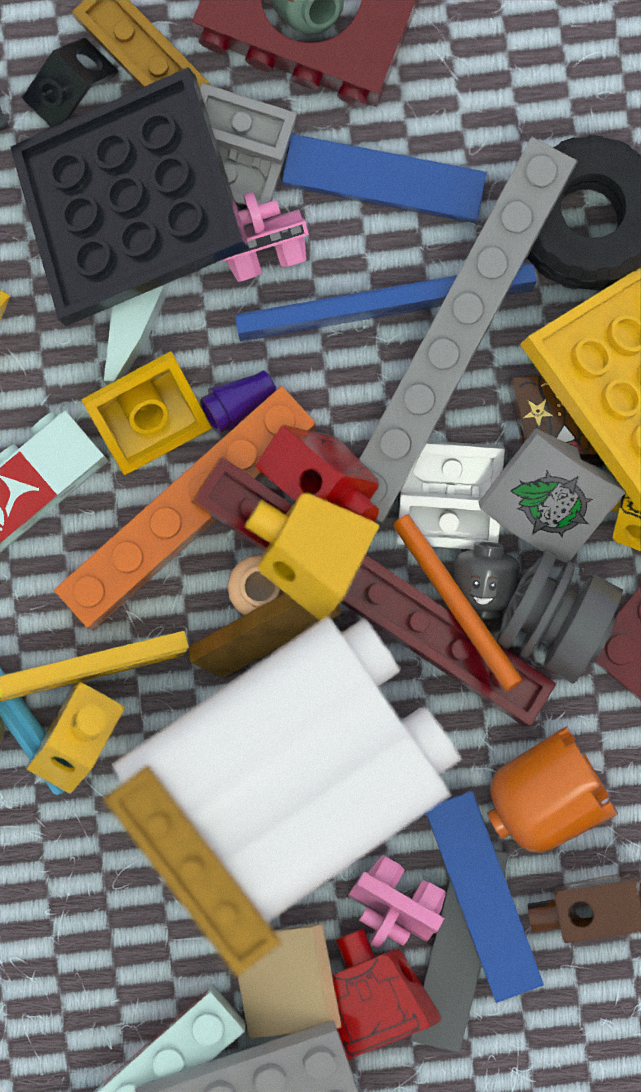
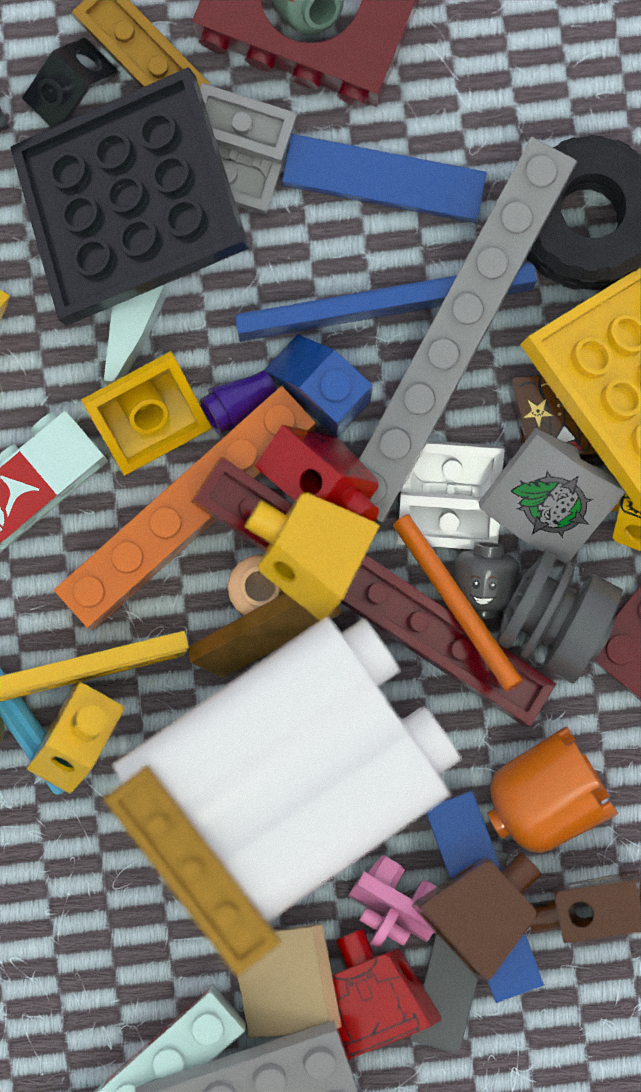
(283, 232): bright pink hips -> none
(321, 383): none -> blue slope
(482, 912): none -> reddish brown torso

